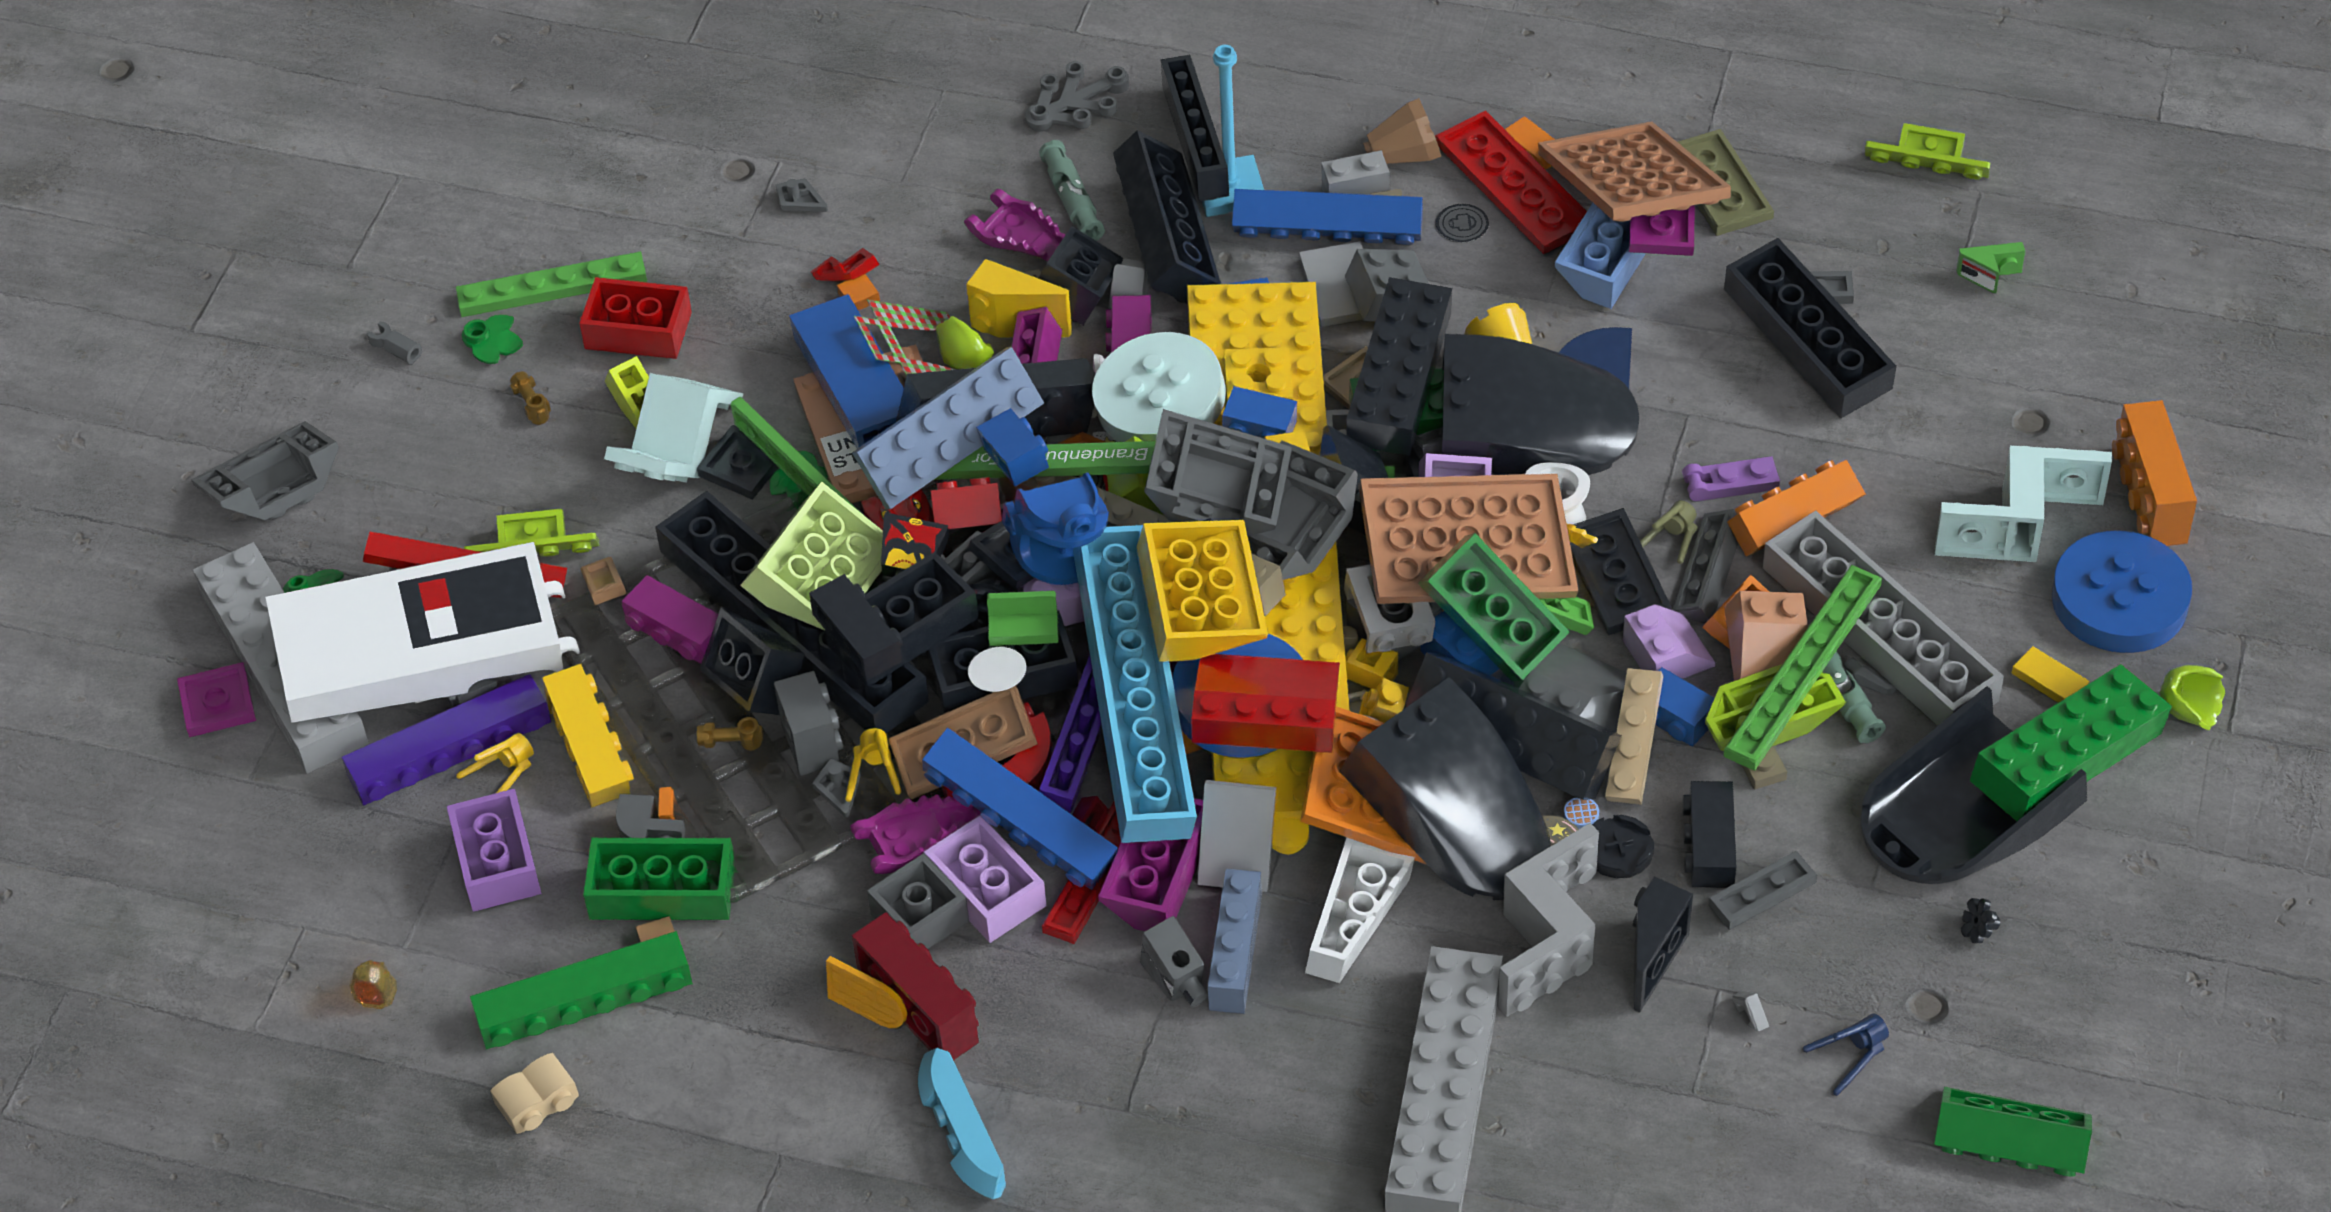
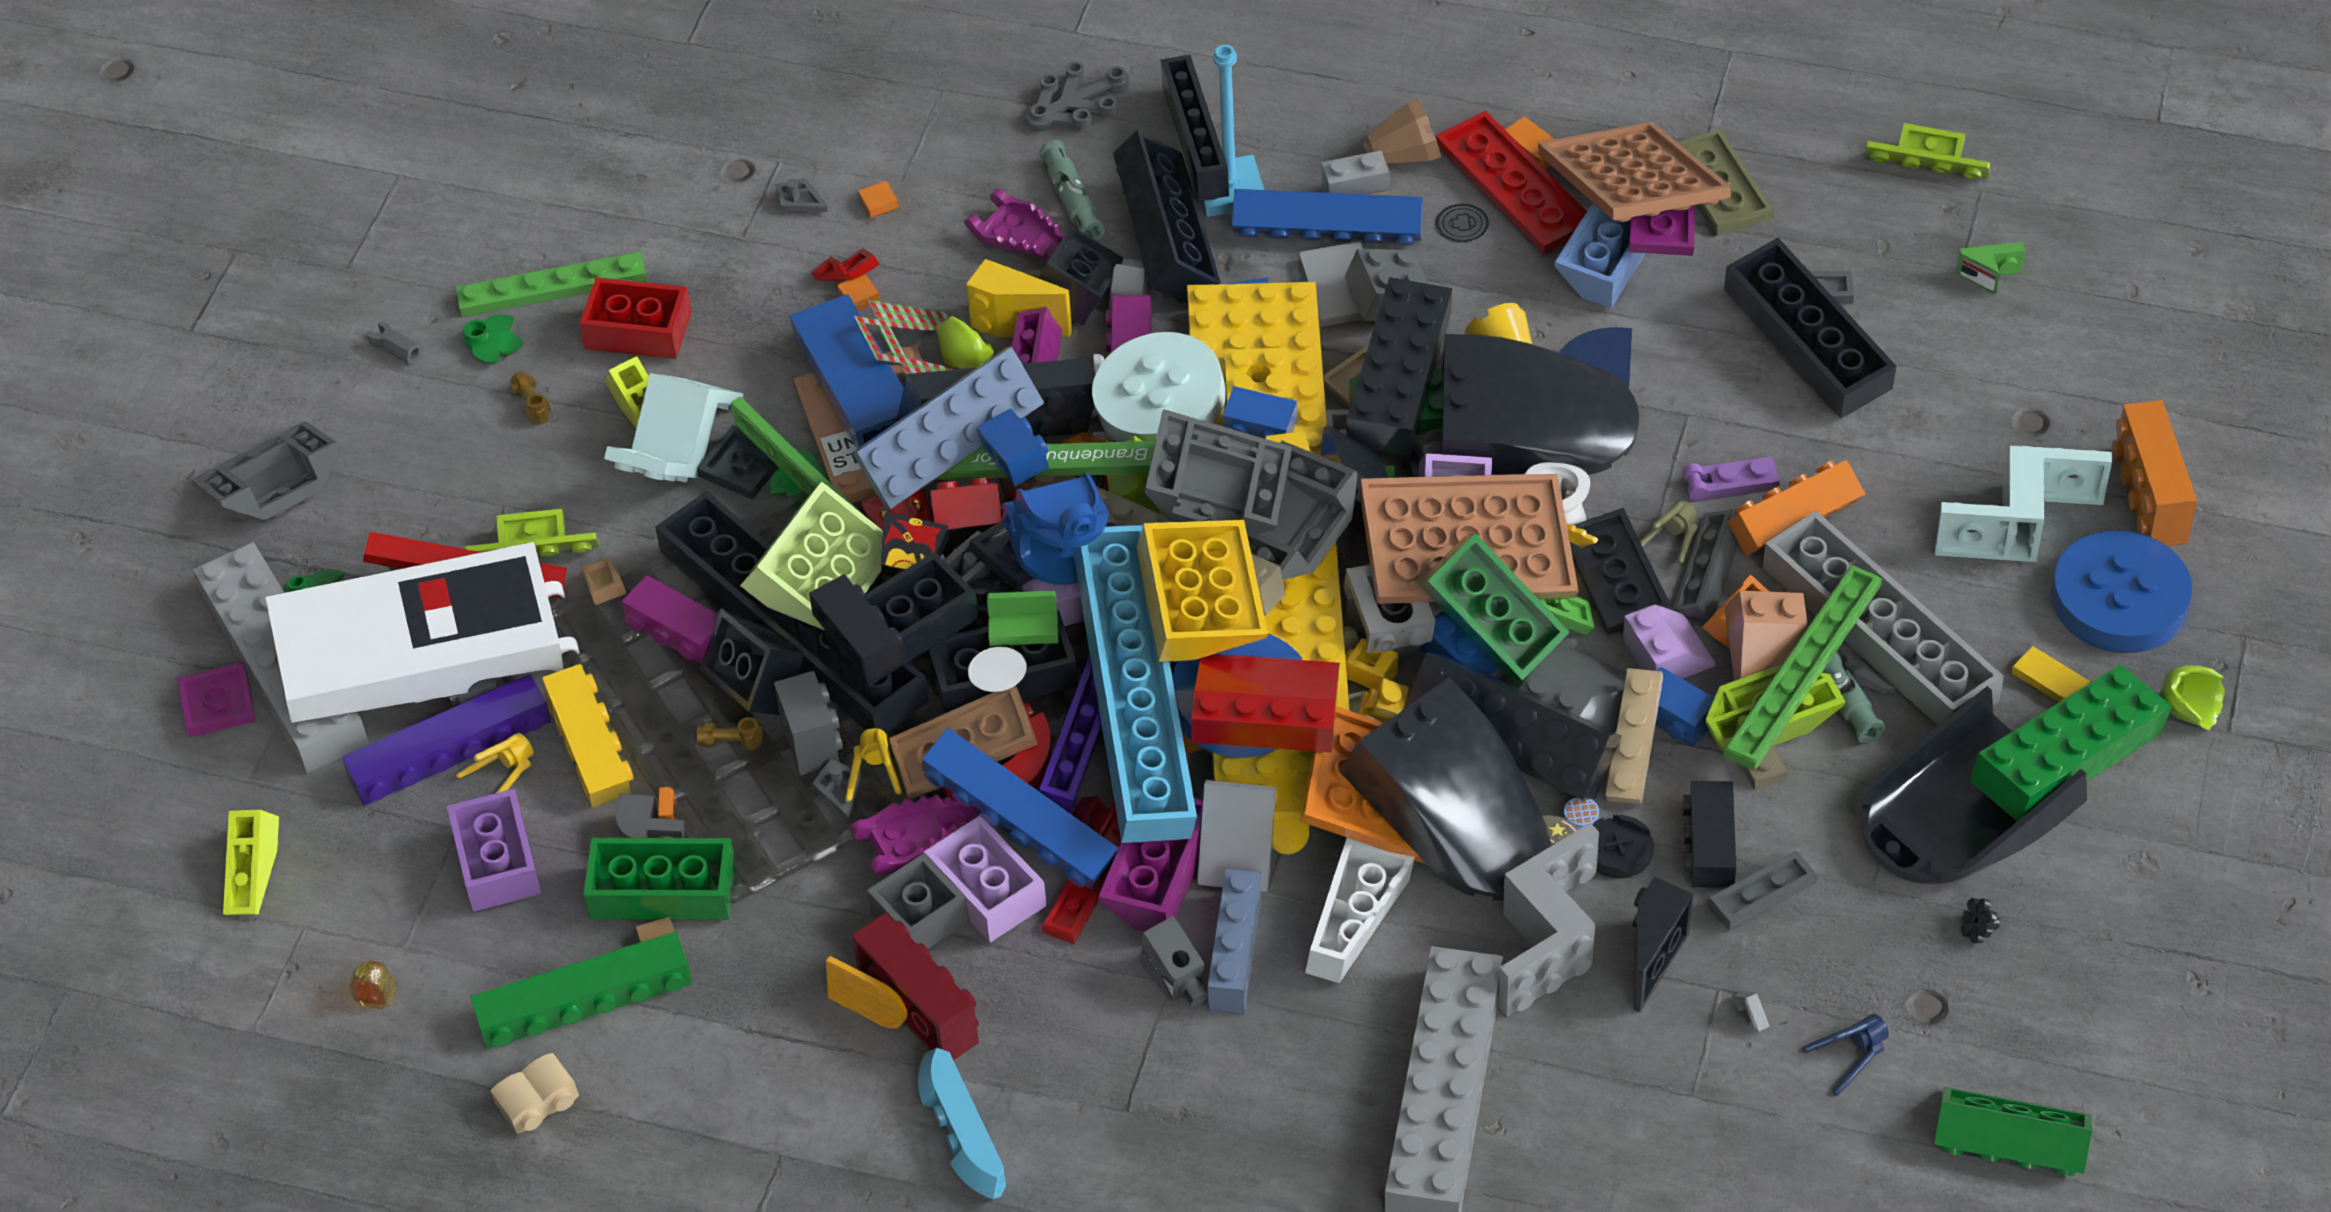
(249, 859): none -> neon yellow slope
(878, 199): none -> orange tile

